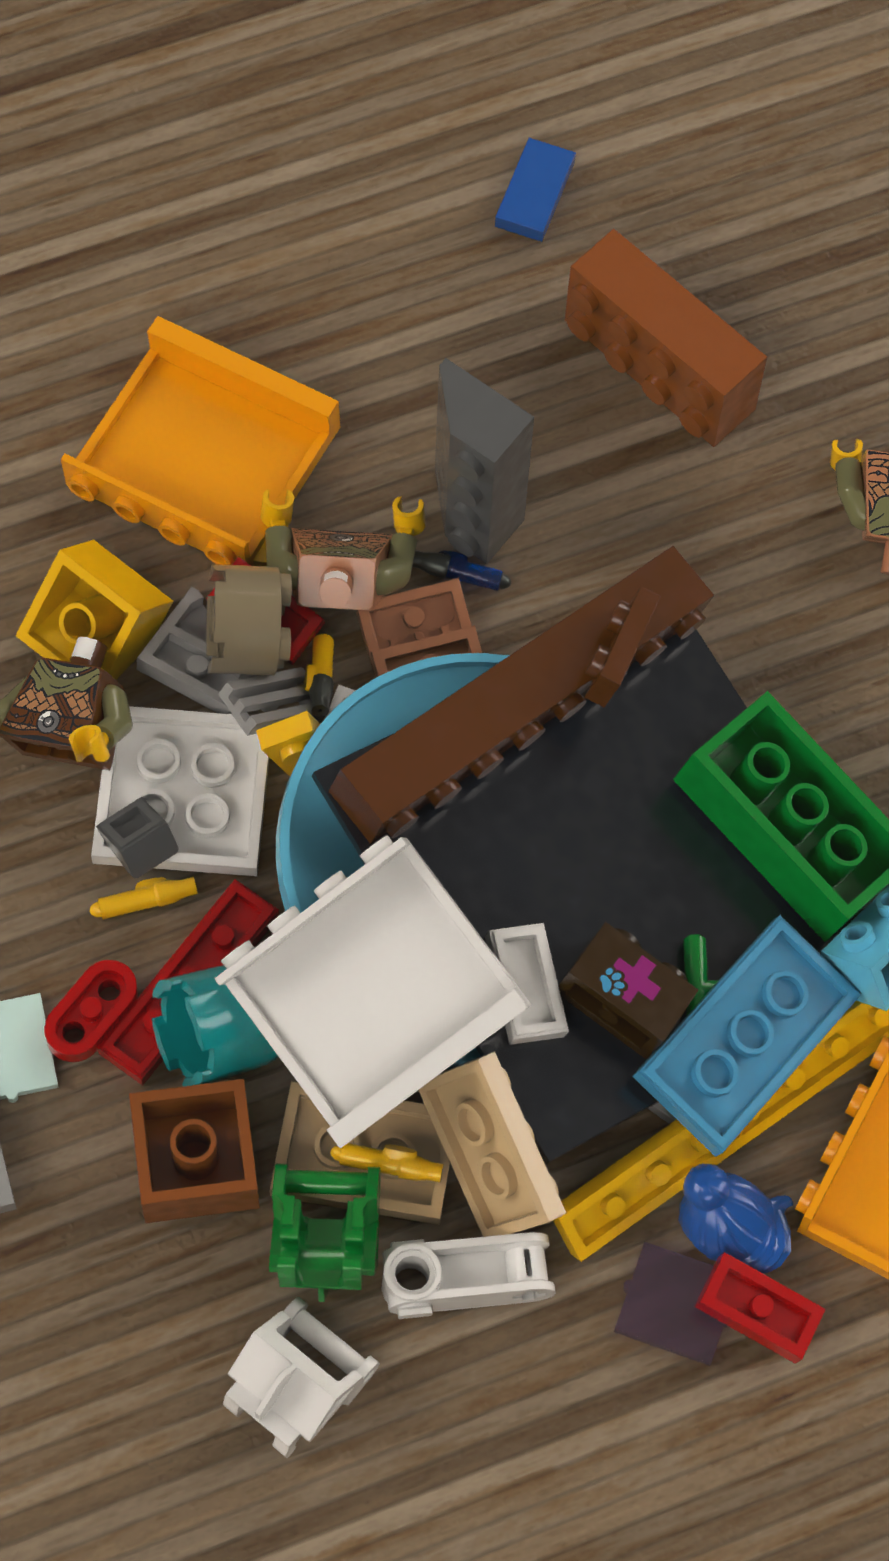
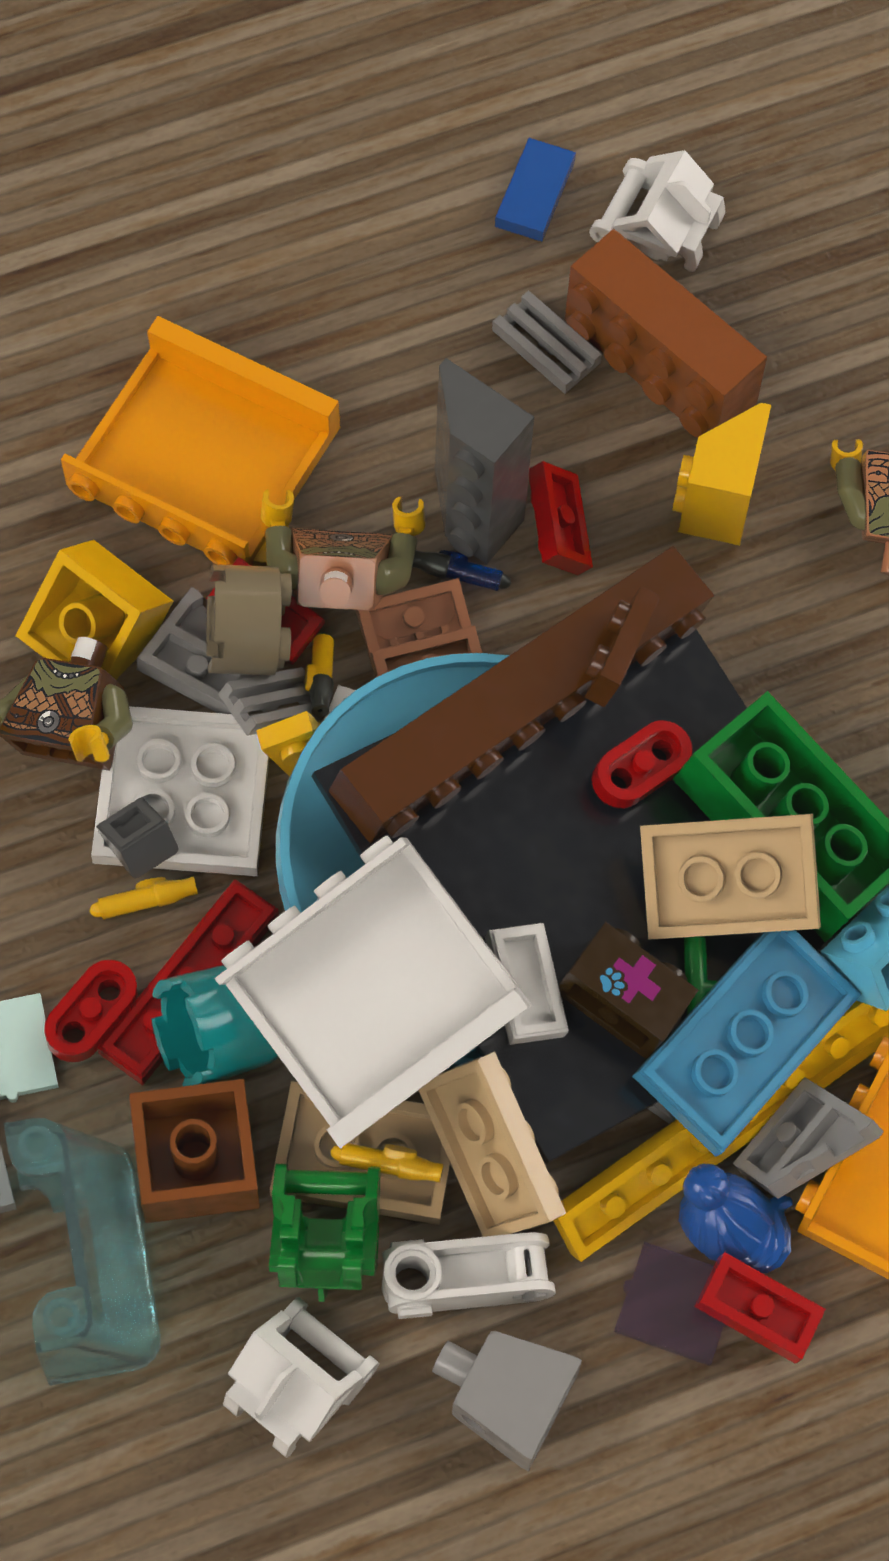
(111, 1313): none -> clear light blue windscreen
(509, 1391): none -> light grey torso
(559, 329): none -> light grey tile
(560, 518): none -> red plate
(638, 766): none -> red plate
(672, 213): none -> white piece
(720, 477): none -> yellow slope
(730, 876): none -> tan plate
(805, 1139): none -> light grey wing

